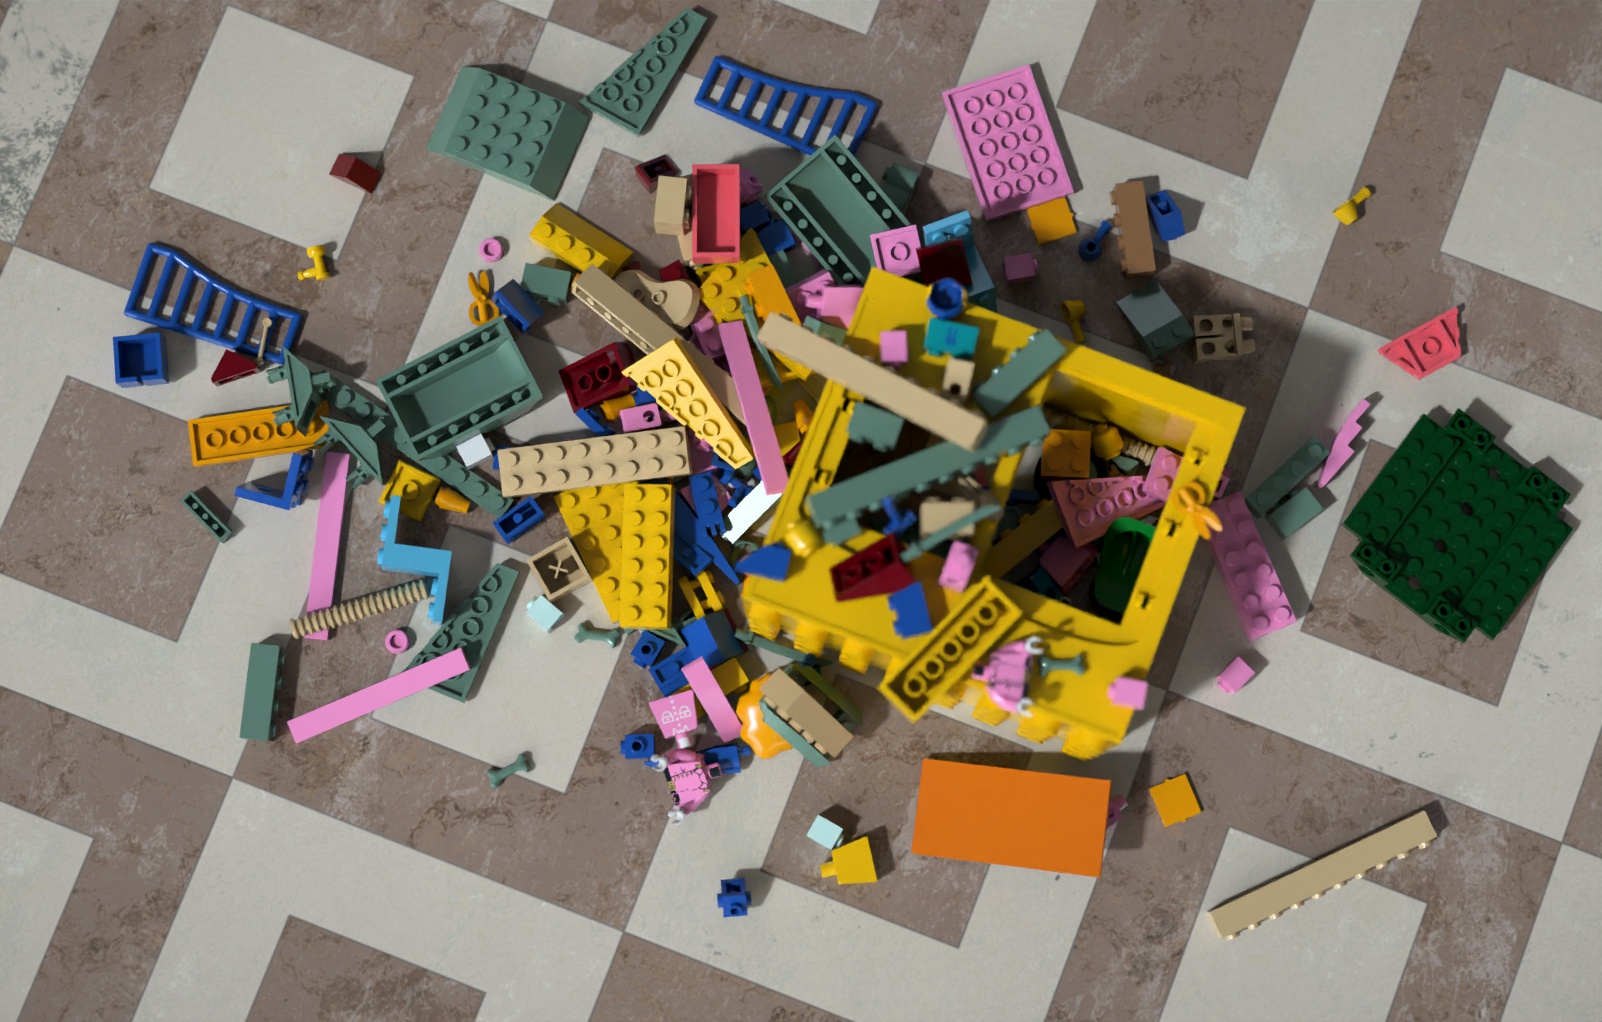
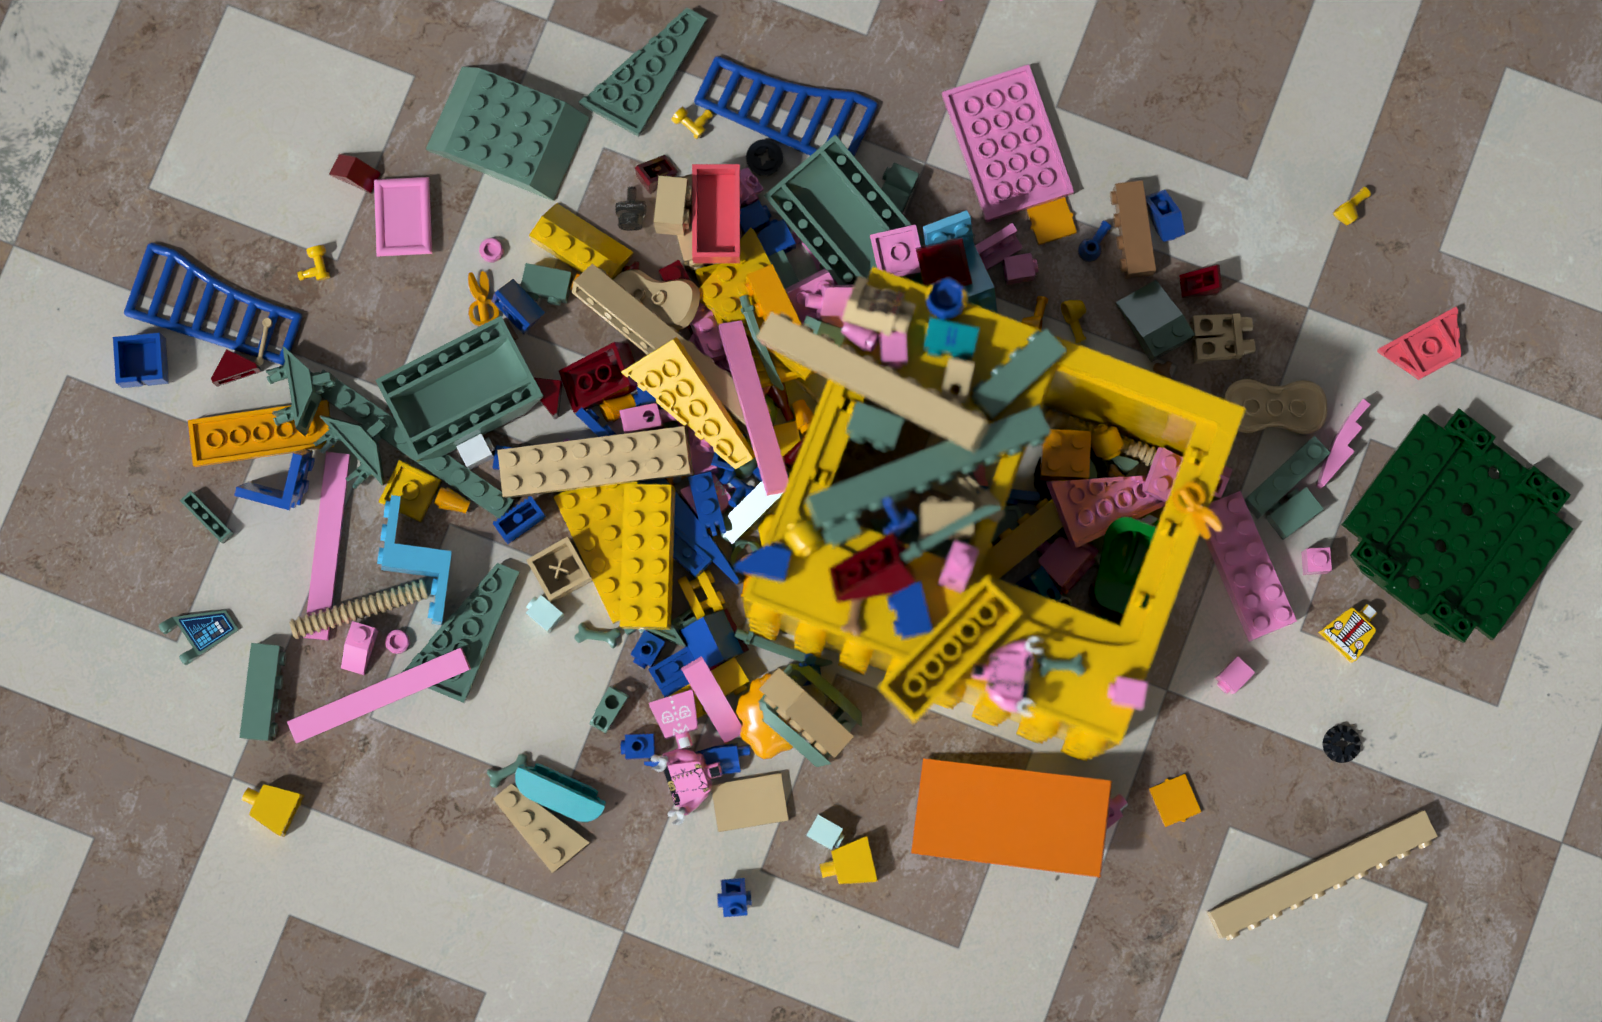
(201, 631): none -> flag
(273, 807): none -> yellow torso
(358, 647): none -> bright pink slope
(403, 216): none -> bright pink piece
(541, 829): none -> tan wing
(551, 393): none -> dark red slope
(559, 792): none -> brick
(608, 709): none -> sand green leg
(630, 212): none -> clear smoke piece
(696, 126): none -> yellow piece
(749, 802): none -> tan tile
(759, 148): none -> black gear
(764, 527): none -> yellow arm
(781, 401): none -> dark red cone
(853, 622): none -> medium nougat piece
(863, 337): none -> bright pink cone
(878, 308): none -> tan hips
(998, 246): none -> bright pink bracket
(1037, 320): none -> light orange bar
(1201, 282): none -> dark red slope
(1293, 406): none -> tan plate
(1316, 561): none -> bright pink brick
(1334, 752): none -> black gear
(1350, 632): none -> torso

